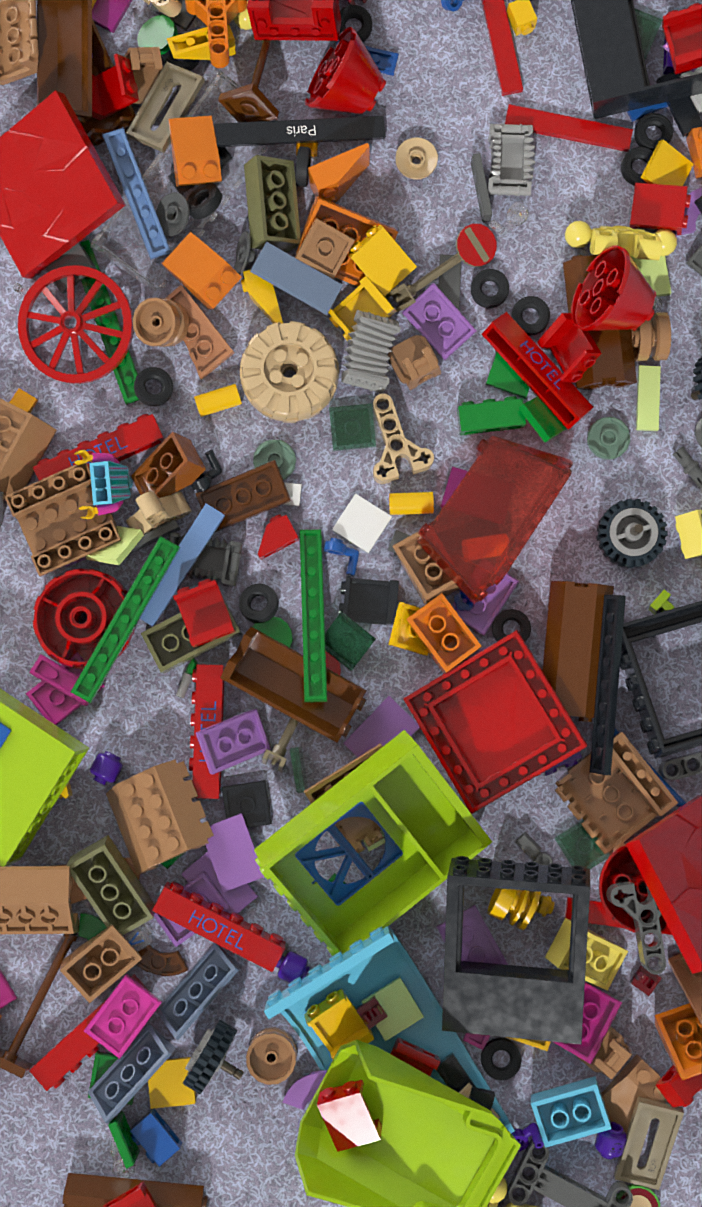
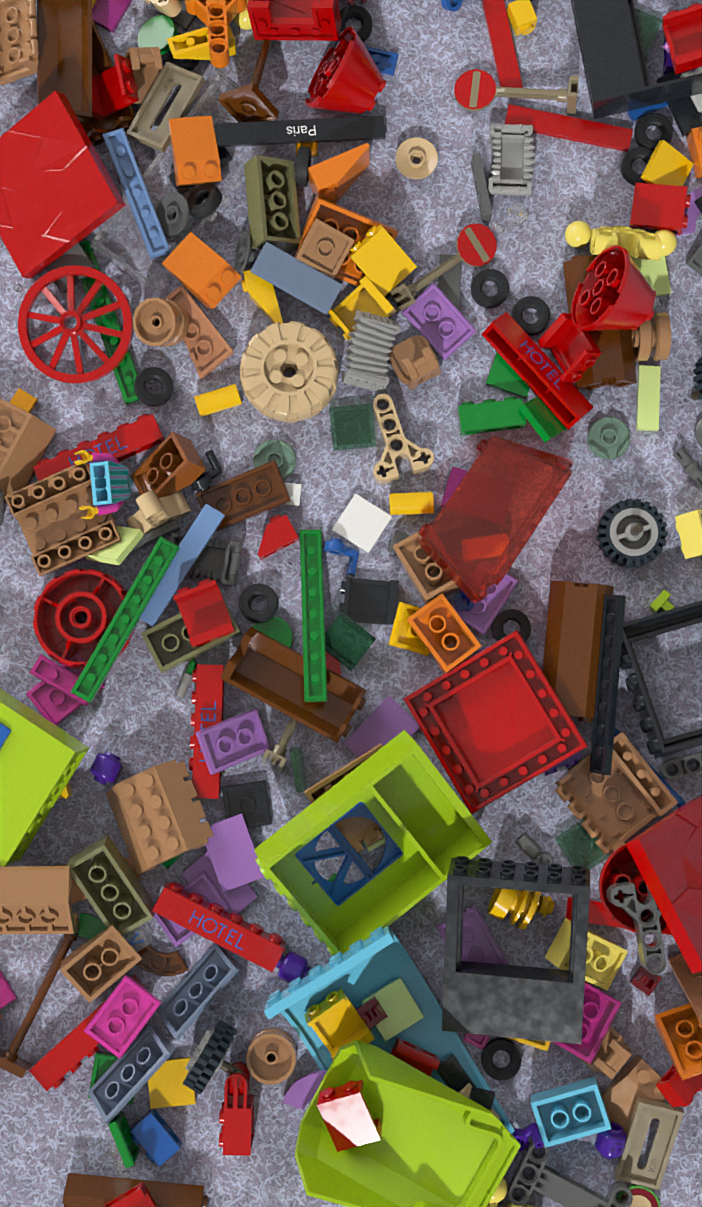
(237, 1114): none -> red brick
(477, 90): none -> piece

